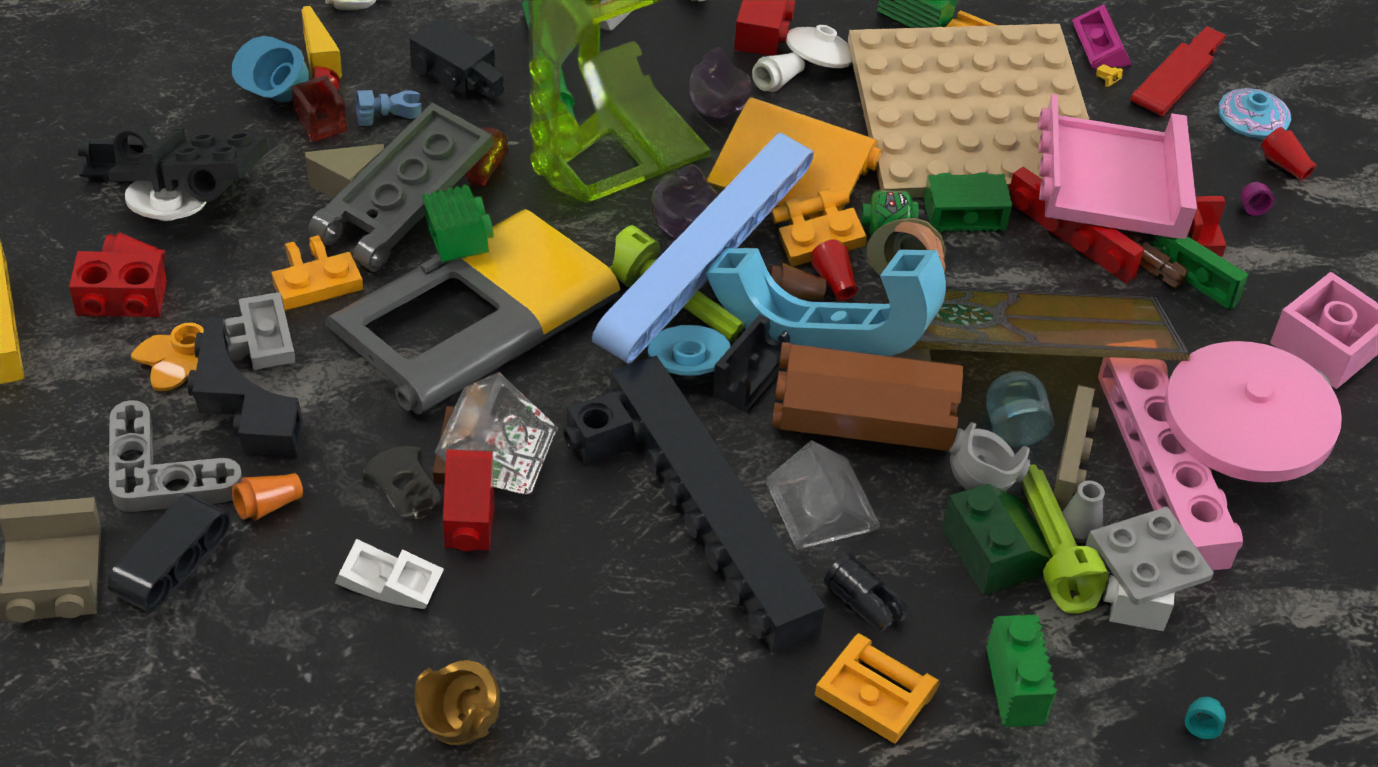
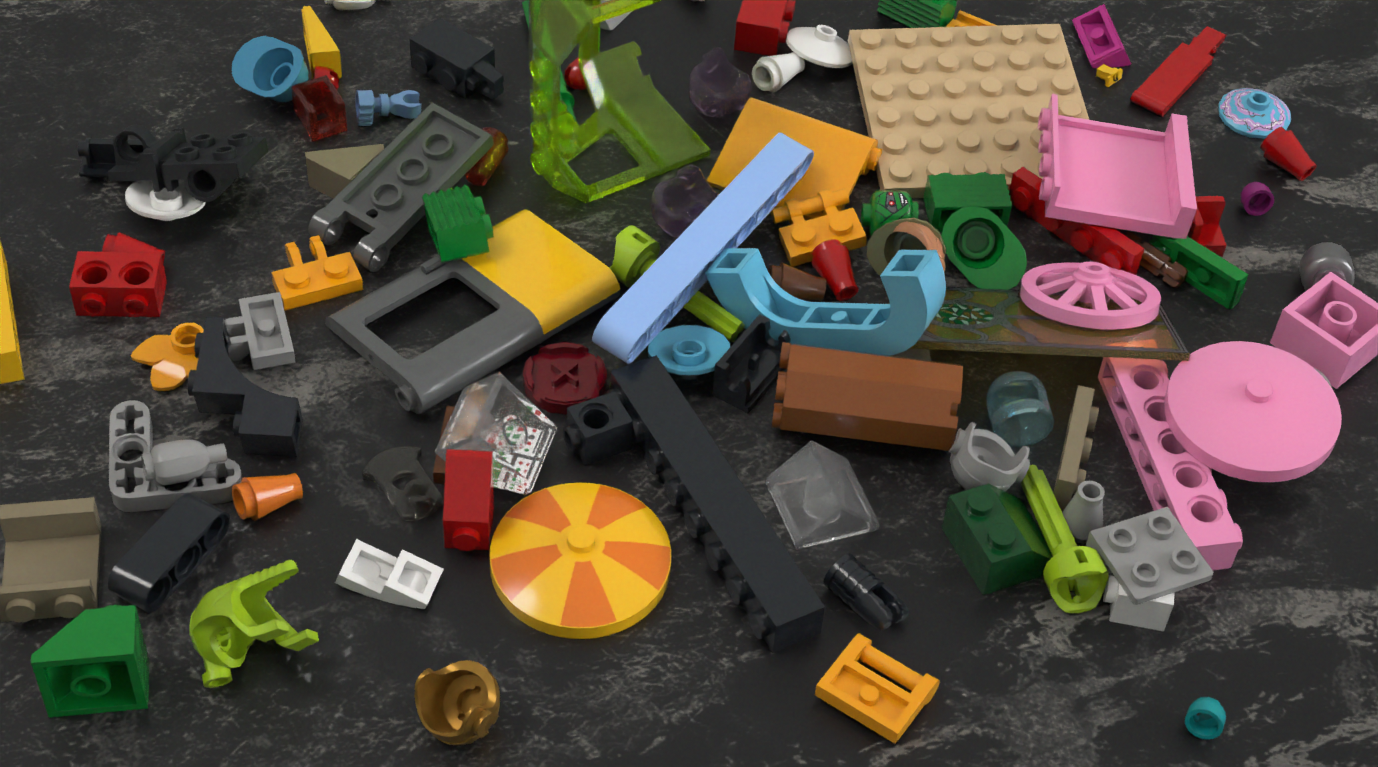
(94, 664): none -> green slope
(180, 460): none -> light grey plant
(236, 616): none -> lime piece
(563, 377): none -> dark red tile
(573, 76): none -> red hinge
(580, 560): none -> dish
(984, 248): none -> green piece
(1021, 670): green brick -> none
(1090, 284): none -> bright pink wheel
(1323, 259): none -> flat silver head

